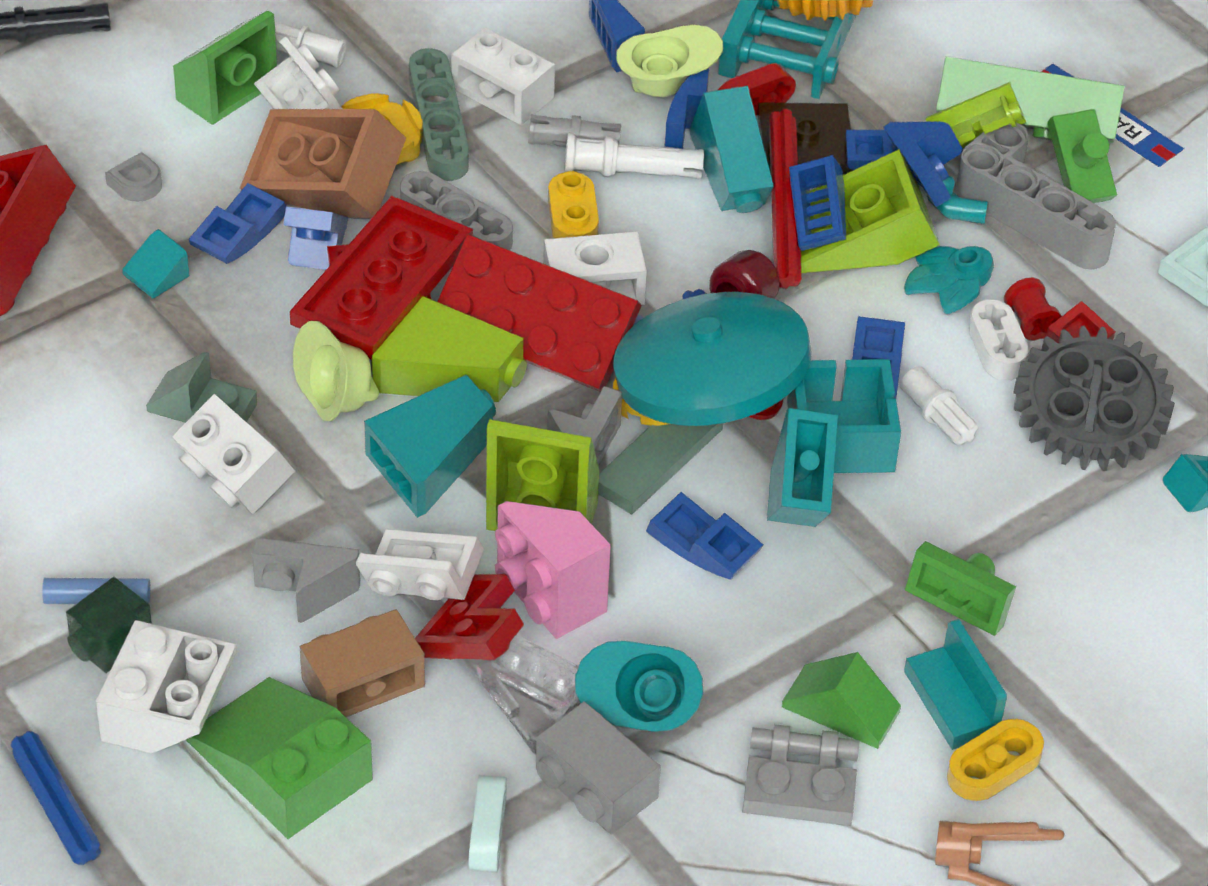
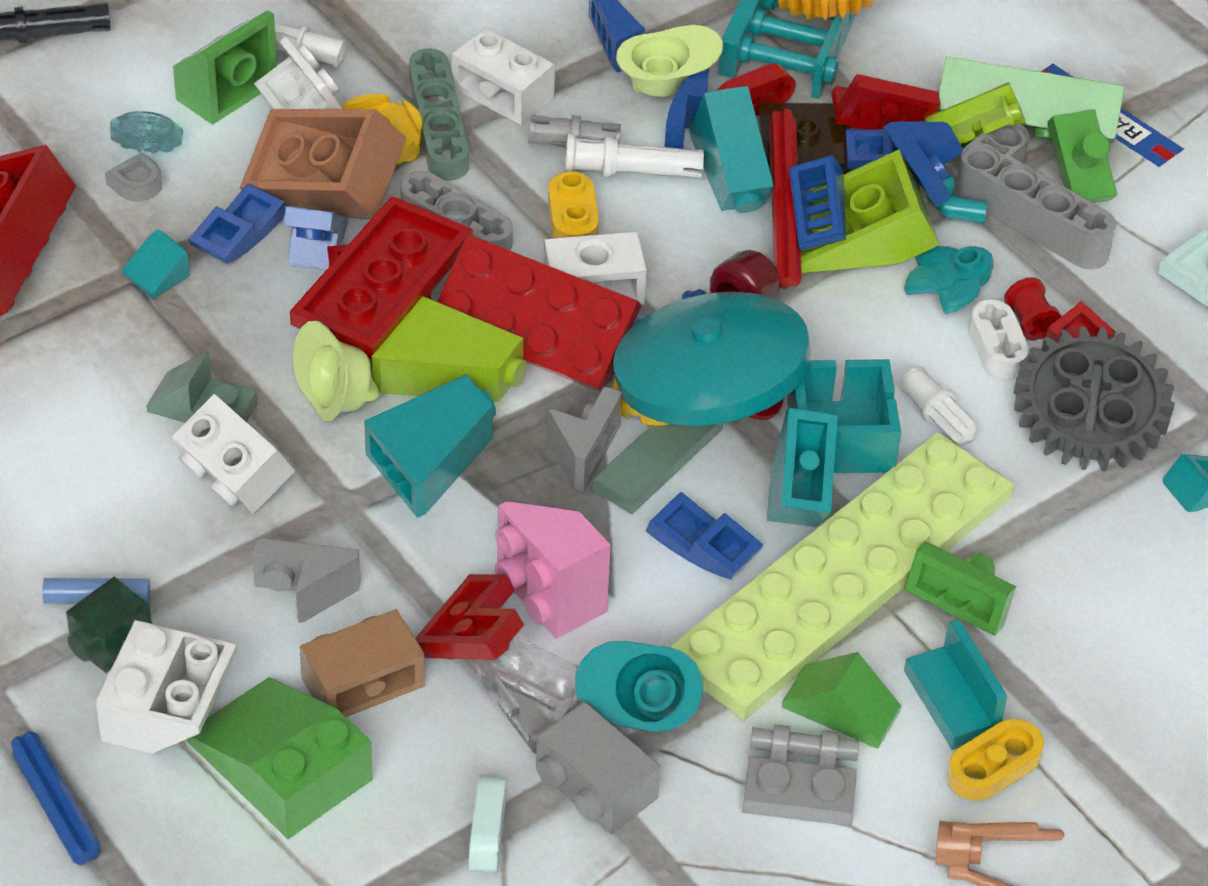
(146, 132): none -> clear light blue gear
(422, 564): white bracket -> none
(539, 470): lime slope -> none
(840, 574): none -> yellowish green plate
(875, 102): none -> red bracket
(880, 340): blue slope -> none

